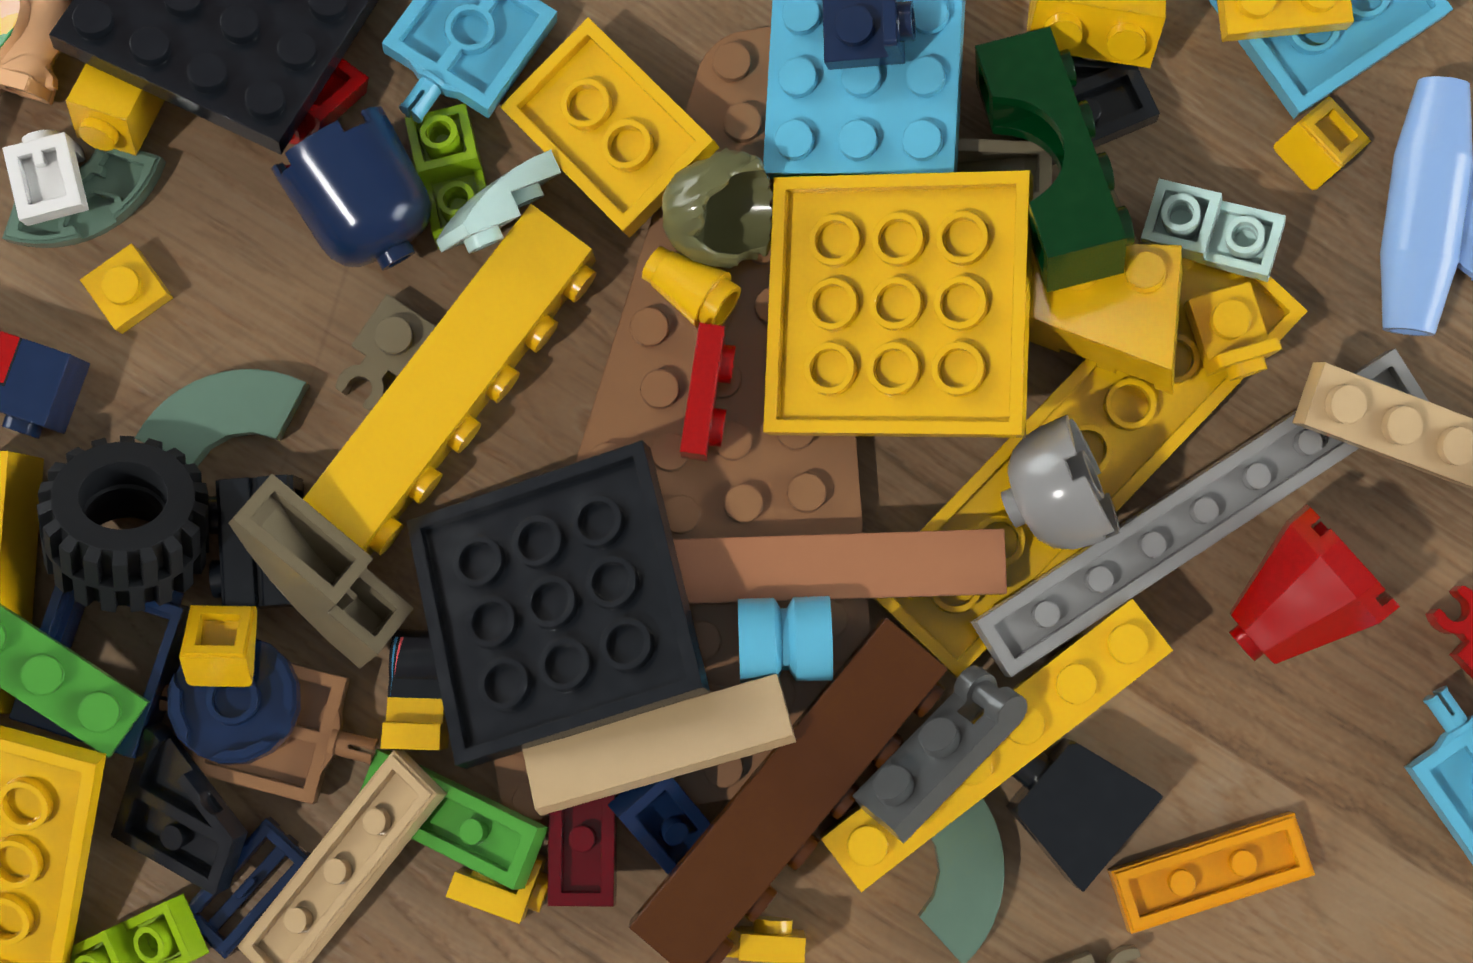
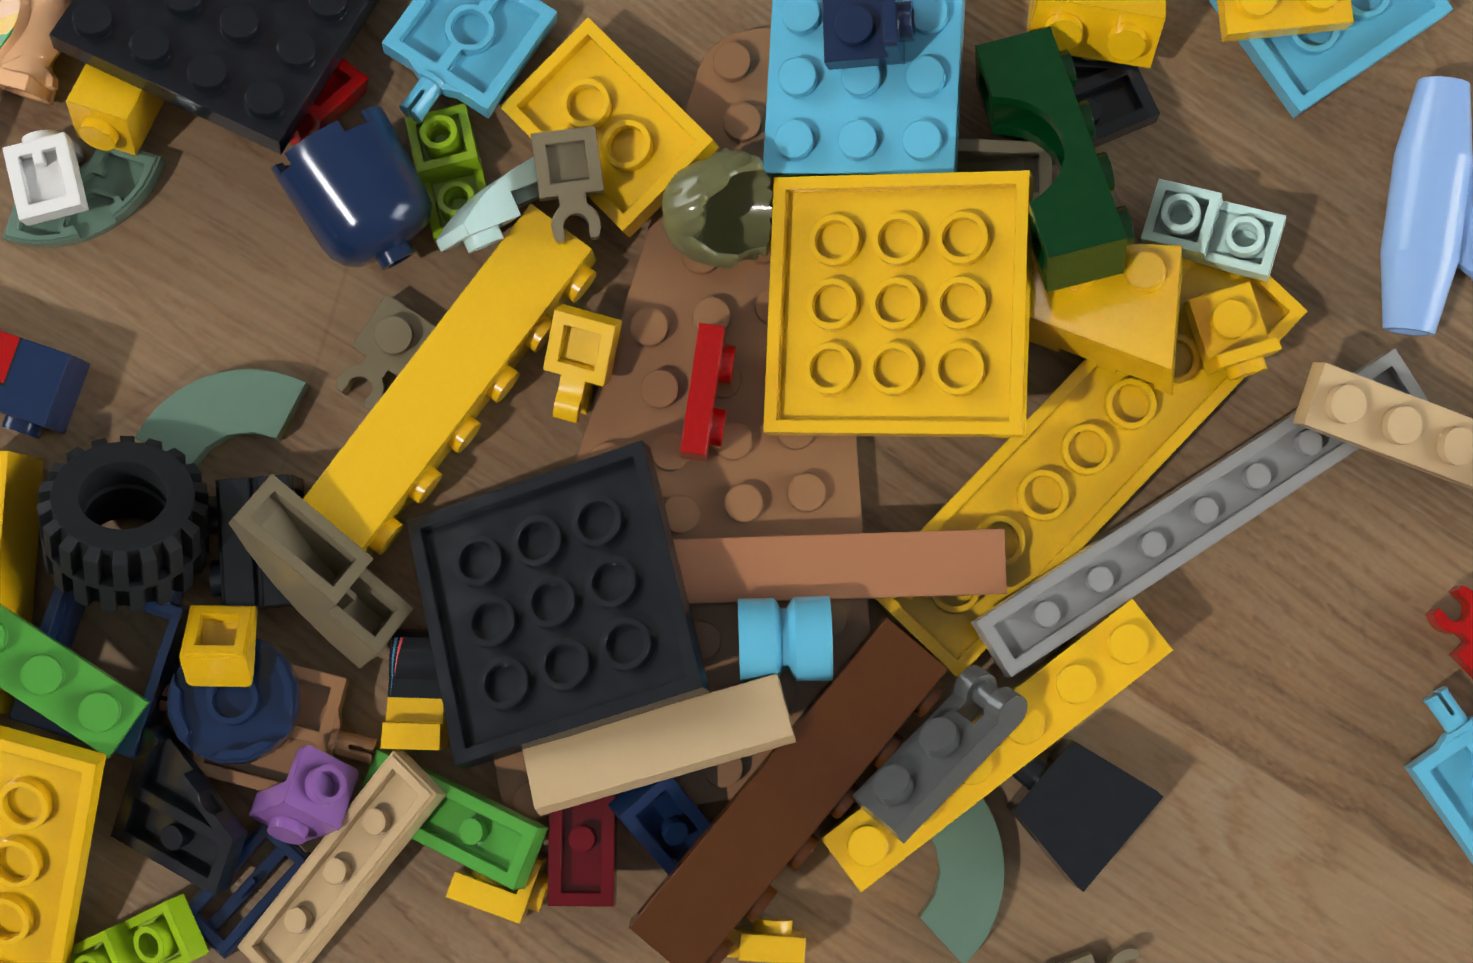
(126, 288): yellow plate -> none
(309, 800): none -> medium lavender bracket
(569, 171): none -> dark tan plate
(583, 353): none -> yellow plate
(693, 288): yellow cone -> none
(1059, 488): light grey cylinder -> none
(1210, 872): light orange tile -> none
(1306, 593): red cone -> none
(1321, 143): yellow slope -> none

